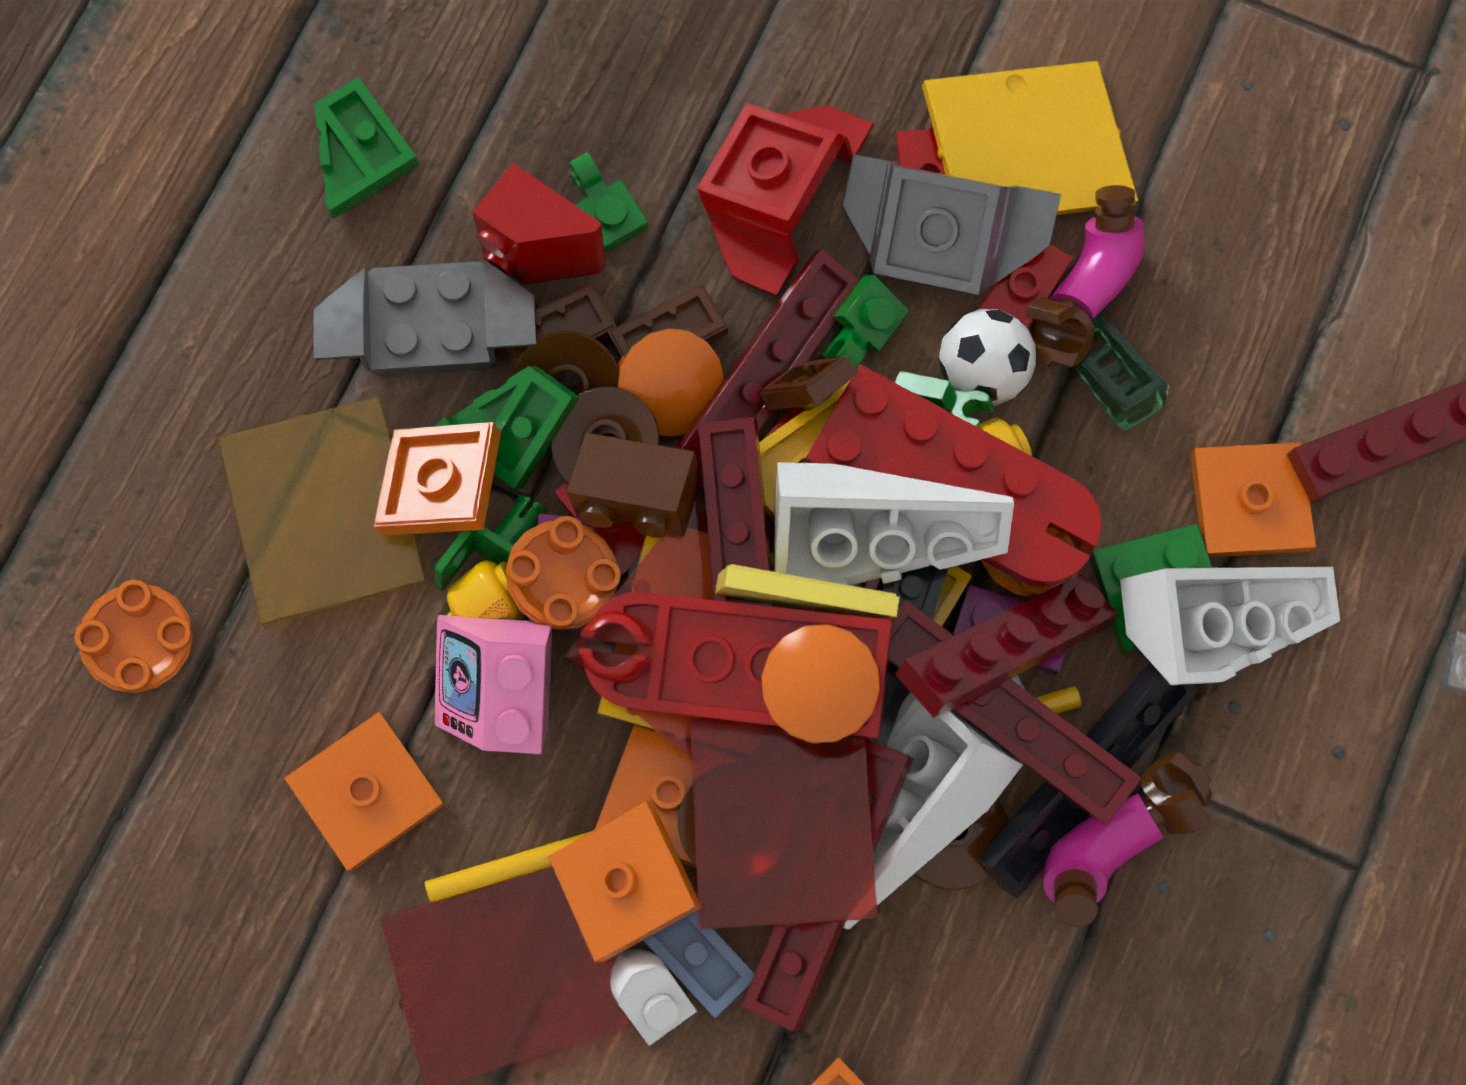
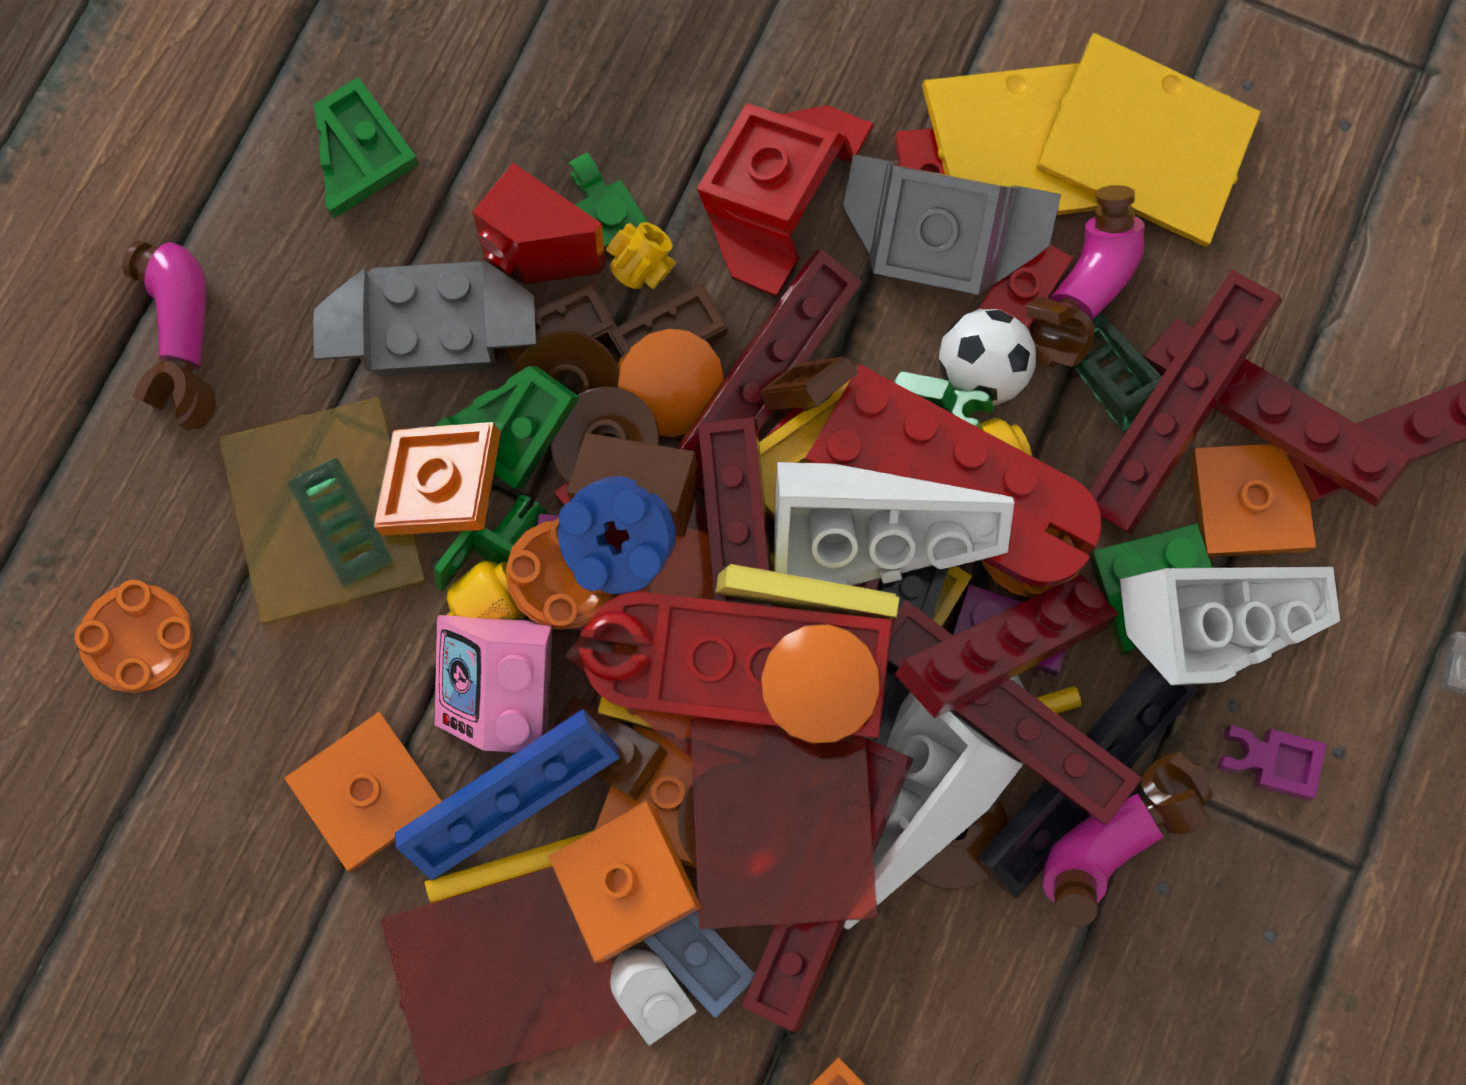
(179, 291): none -> piece
(315, 482): none -> clear green slope
(507, 795): none -> blue plate
(597, 562): none -> blue plate
(637, 753): none -> reddish brown plate
(641, 255): none -> yellow gear
(867, 320): green plate -> none
(1150, 132): none -> yellow piece
(1183, 399): none -> dark red plate
(1281, 760): none -> magenta plate
(1298, 424): none -> dark red plate

